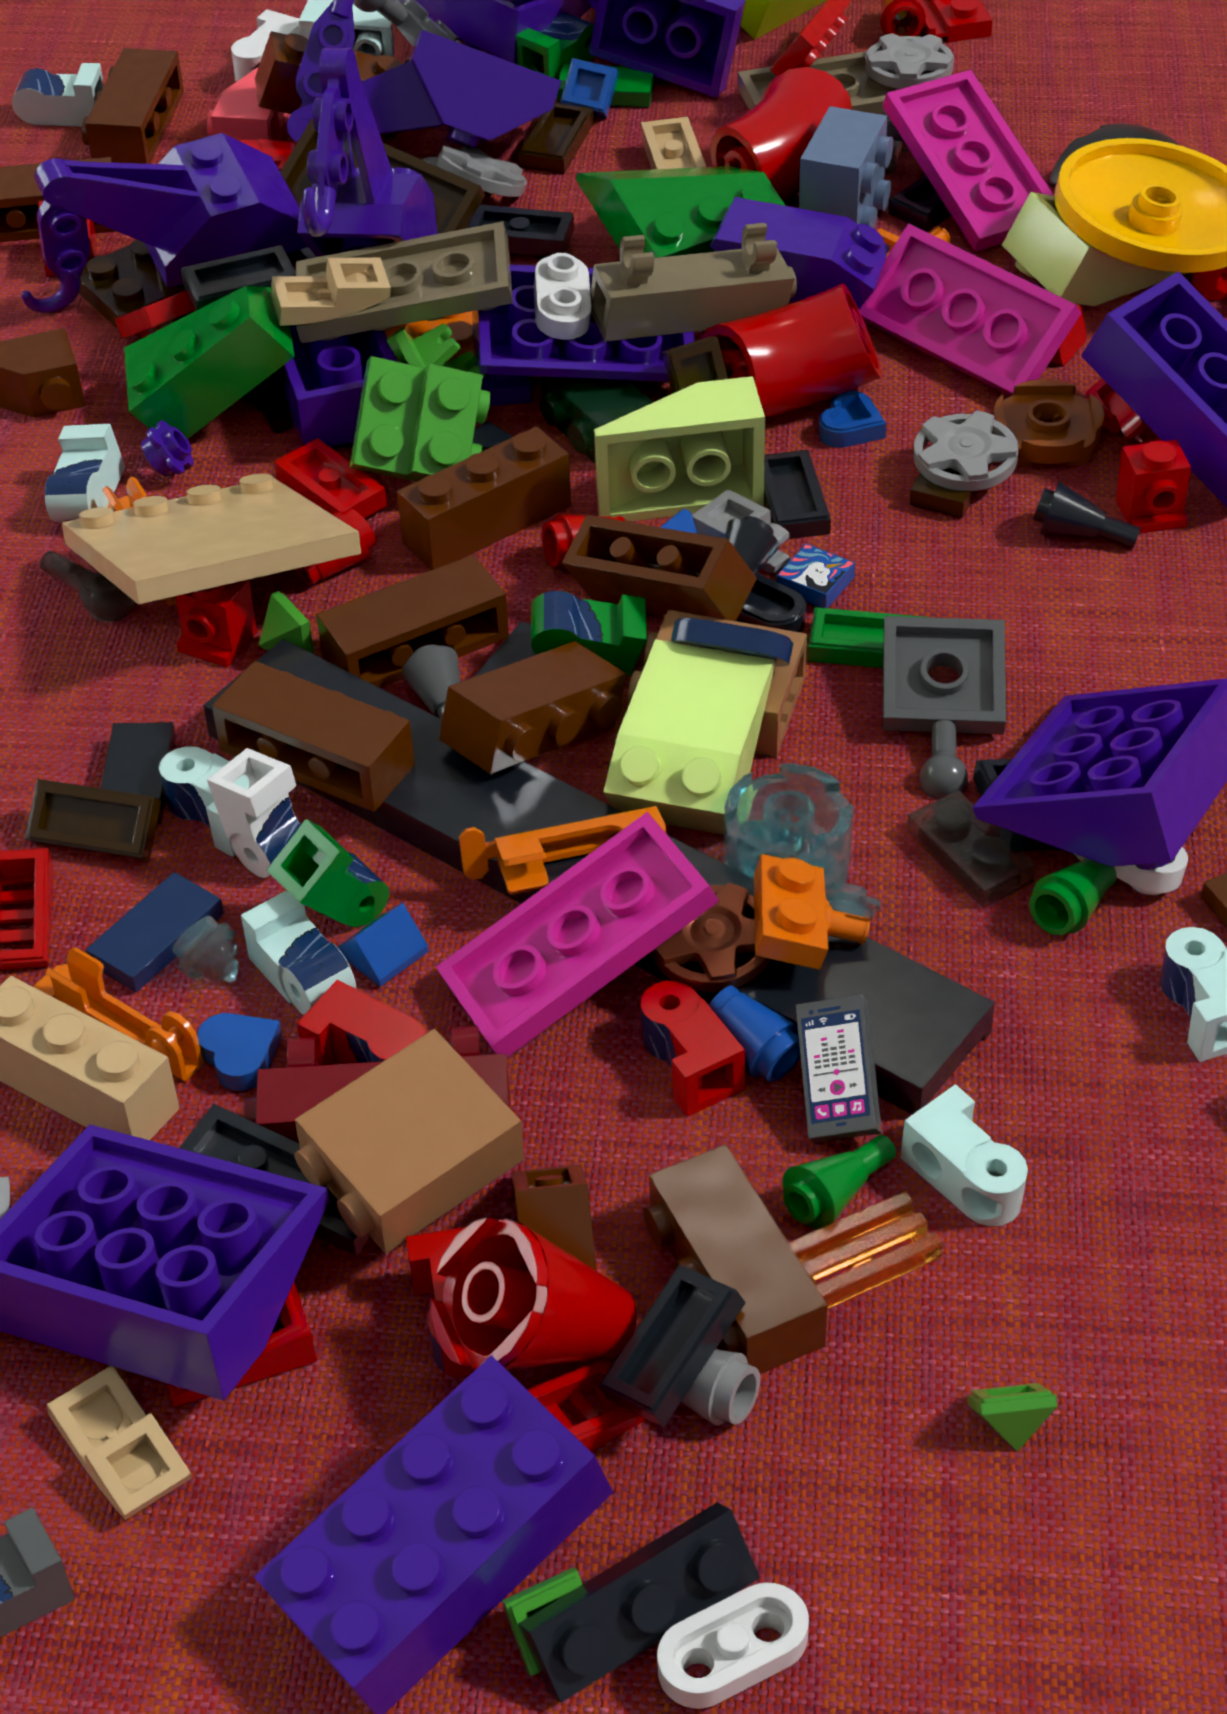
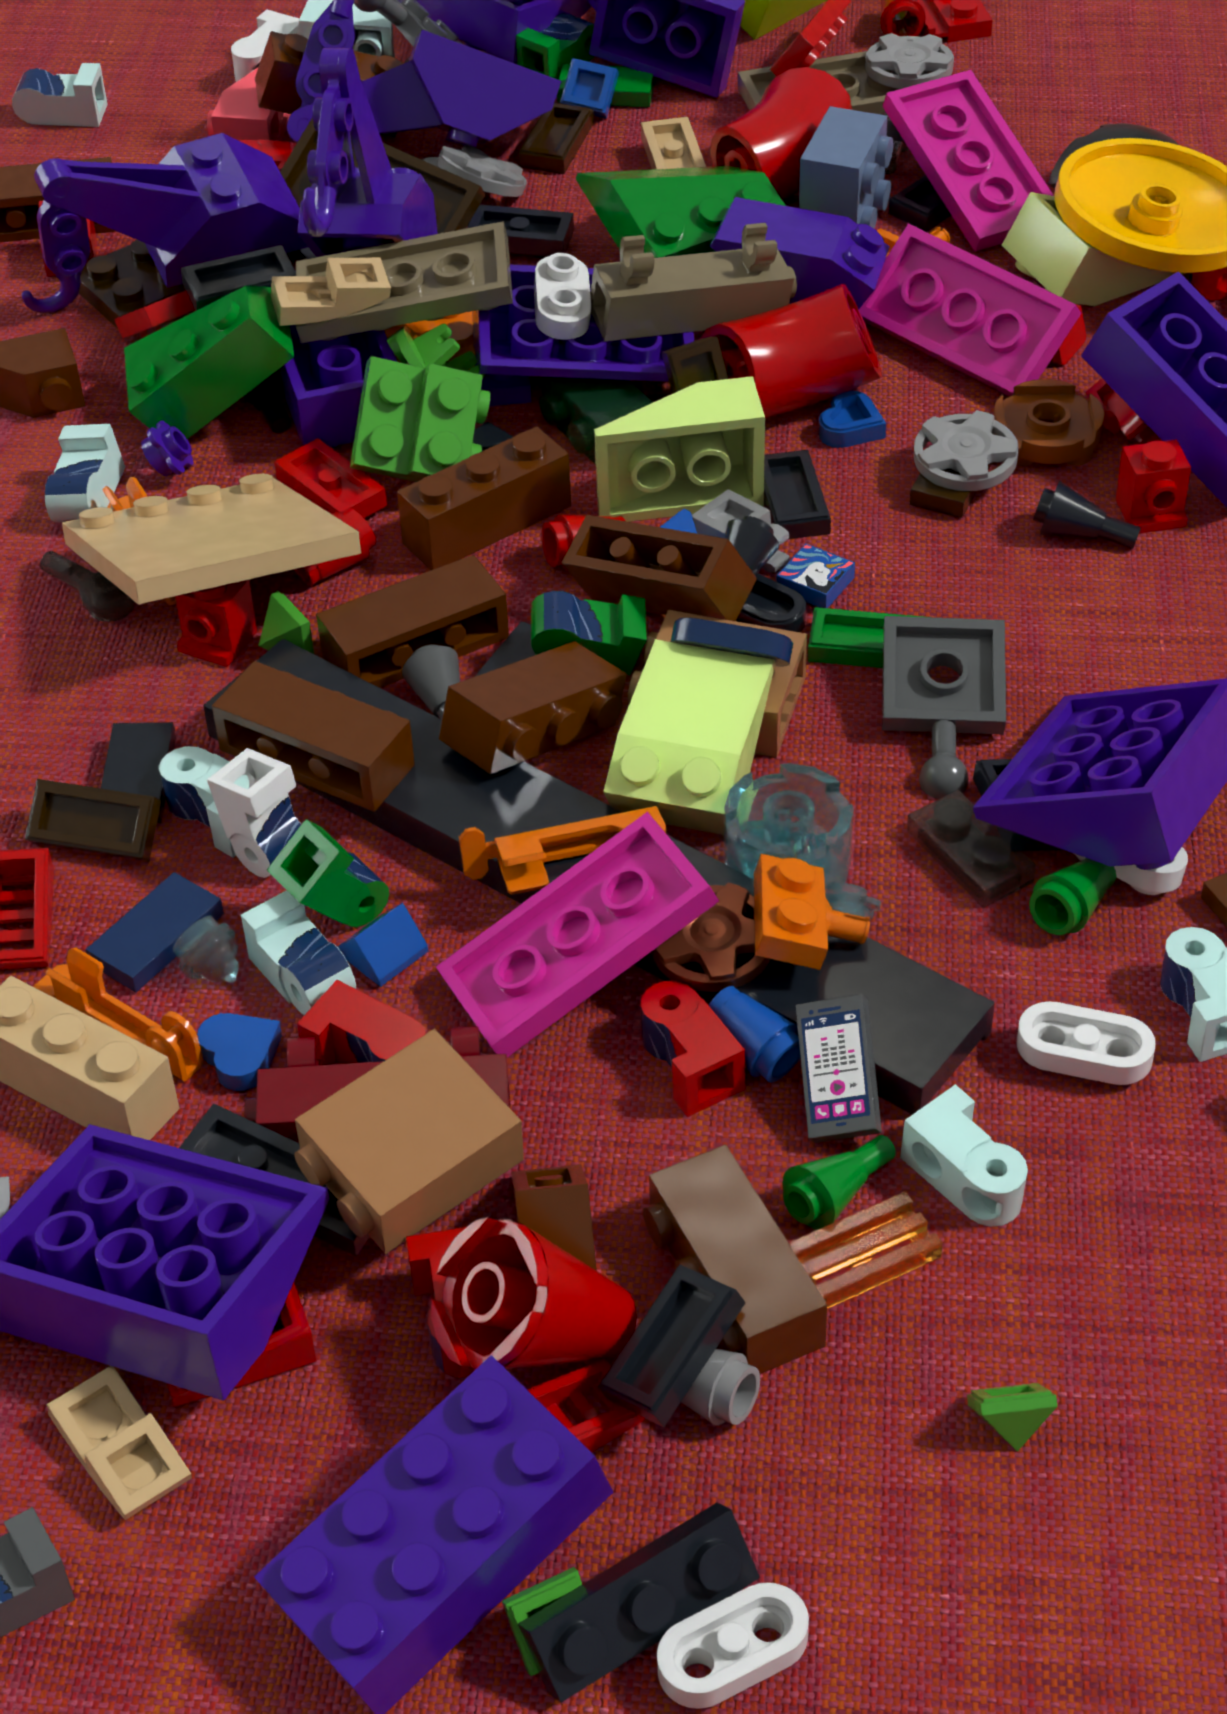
(134, 106): reddish brown brick -> none
(1085, 1043): none -> white plate

